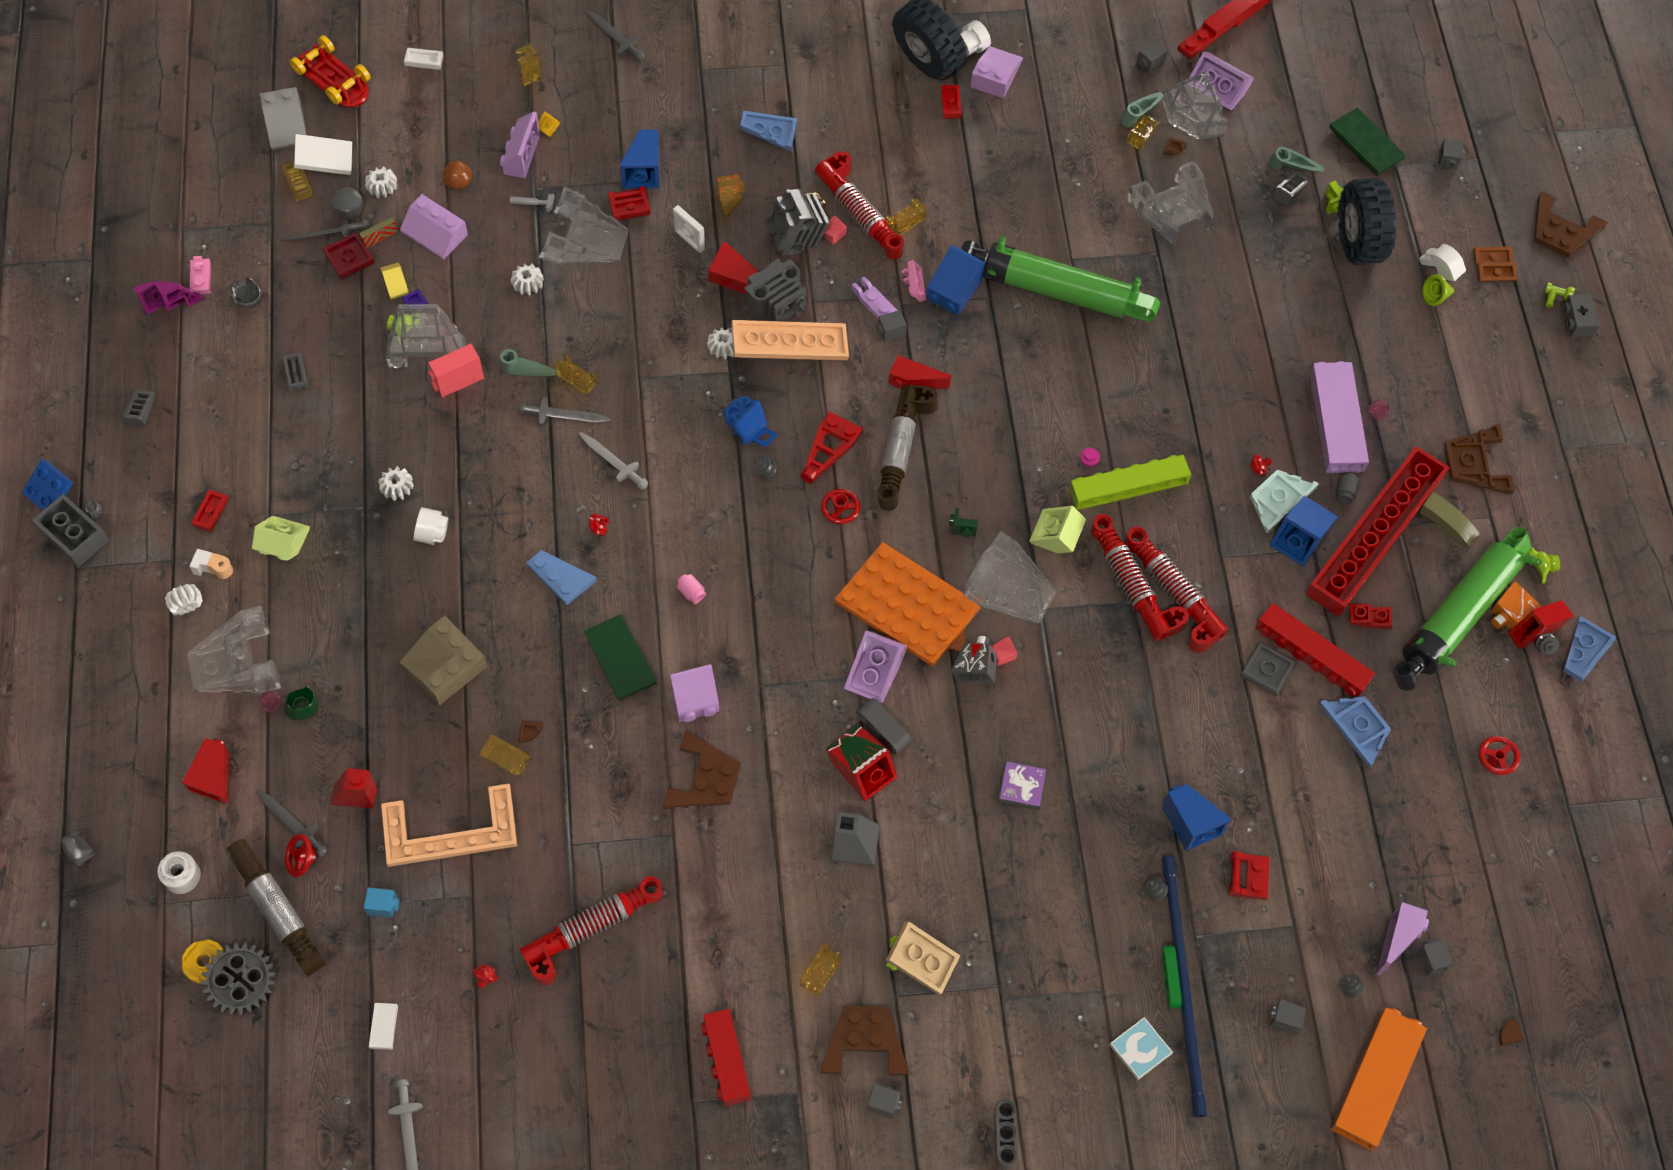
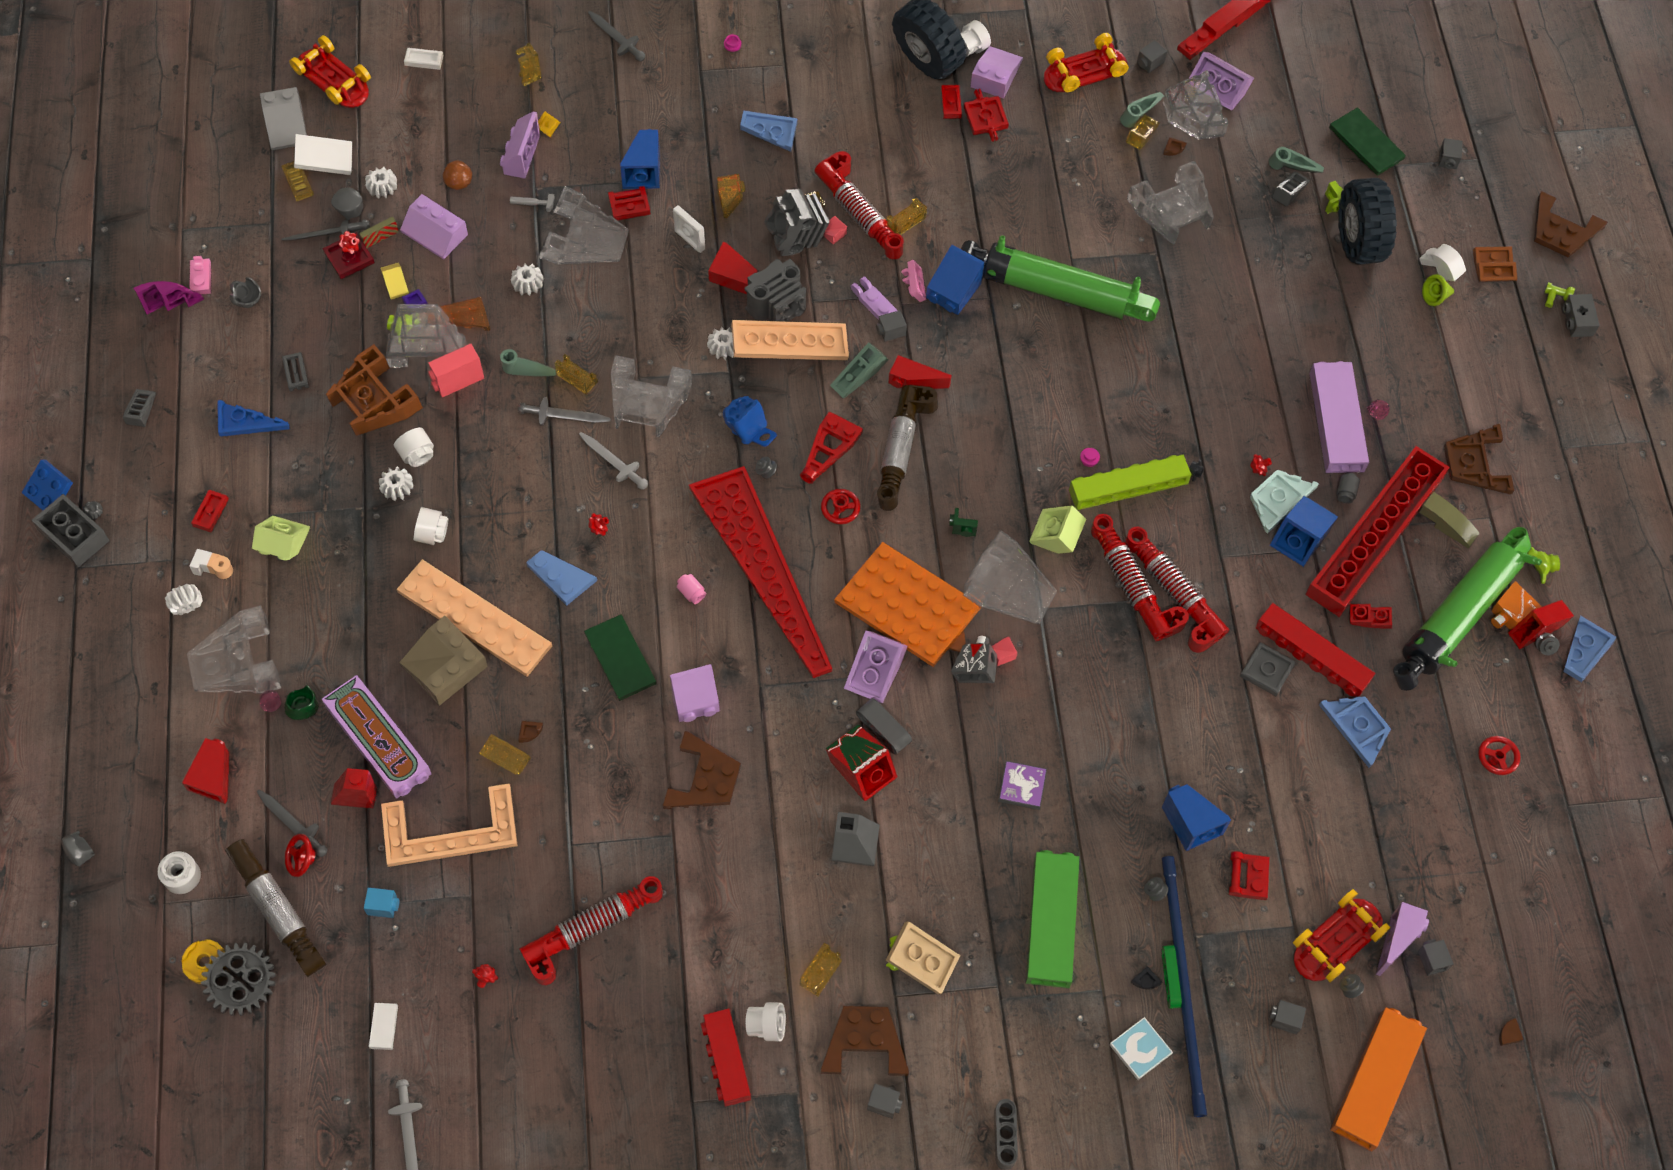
(245, 421): none -> blue wing
(349, 242): none -> red plant
(368, 397): none -> dark orange wedge
(377, 737): none -> brick
(414, 447): none -> white piece
(467, 313): none -> clear orange wing
(475, 617): none -> light nougat plate
(645, 401): none -> clear wedge
(732, 43): none -> dark pink plate
(743, 526): none -> red wing
(766, 1021): none -> white piece
(859, 370): none -> sand green slope
(986, 115): none -> red plate
(1052, 919): none -> bright green brick
(1084, 68): none -> red piece
(1146, 979): none -> black tile
(1196, 469): none -> black plate
(1326, 950): none -> red piece

